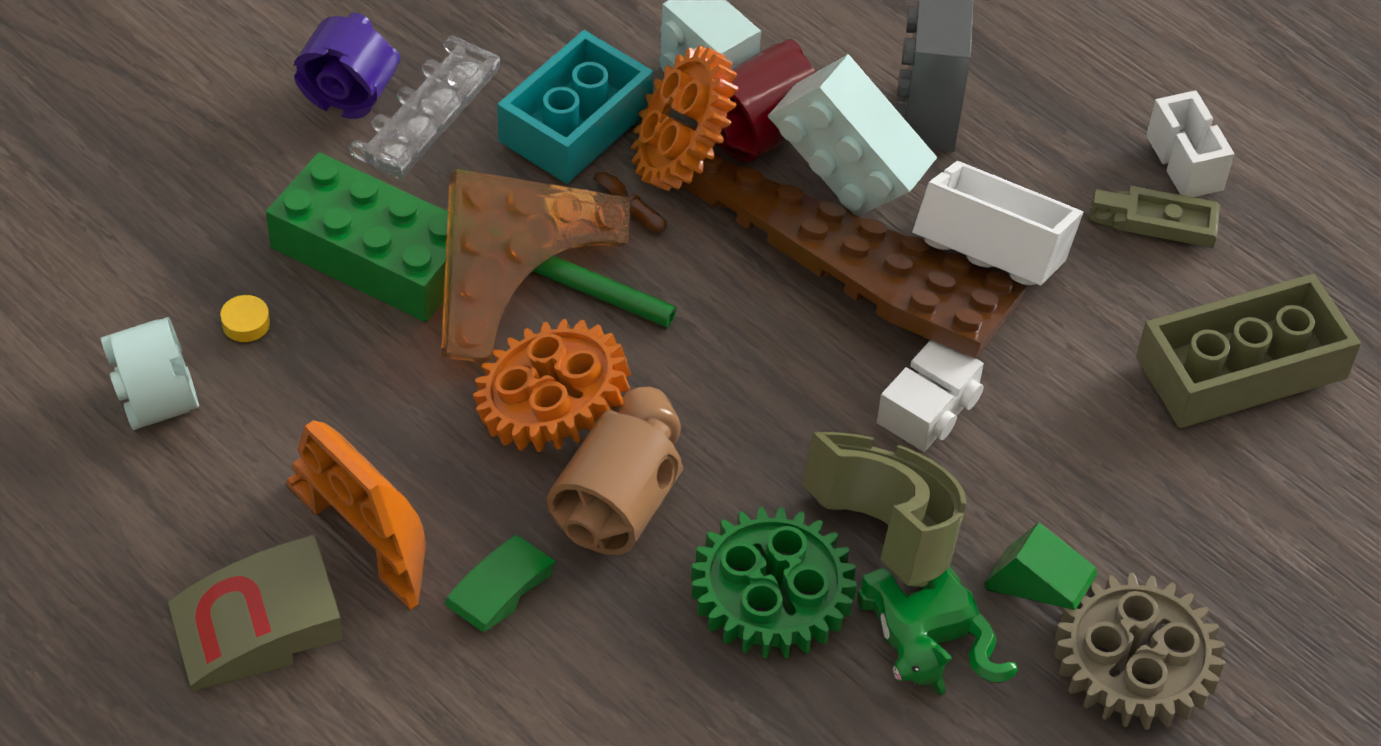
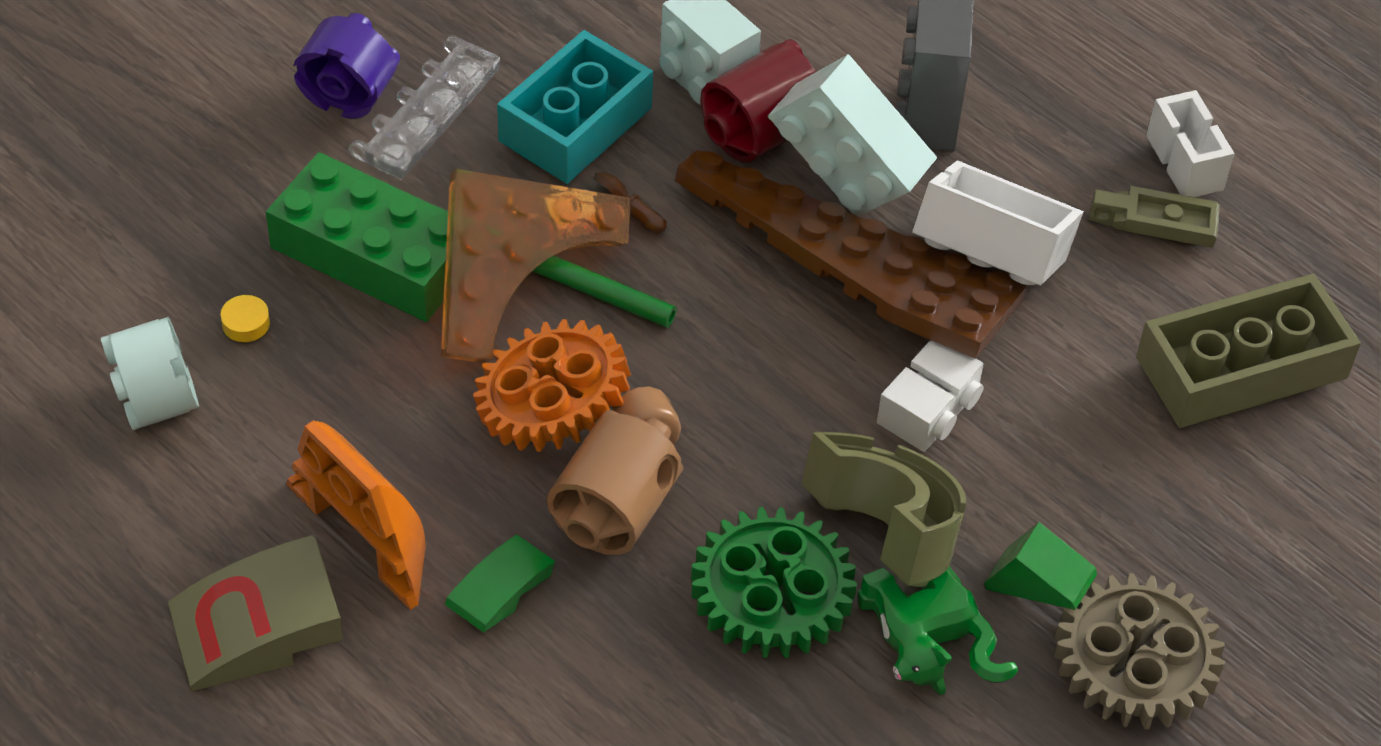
(694, 87): orange gear -> none

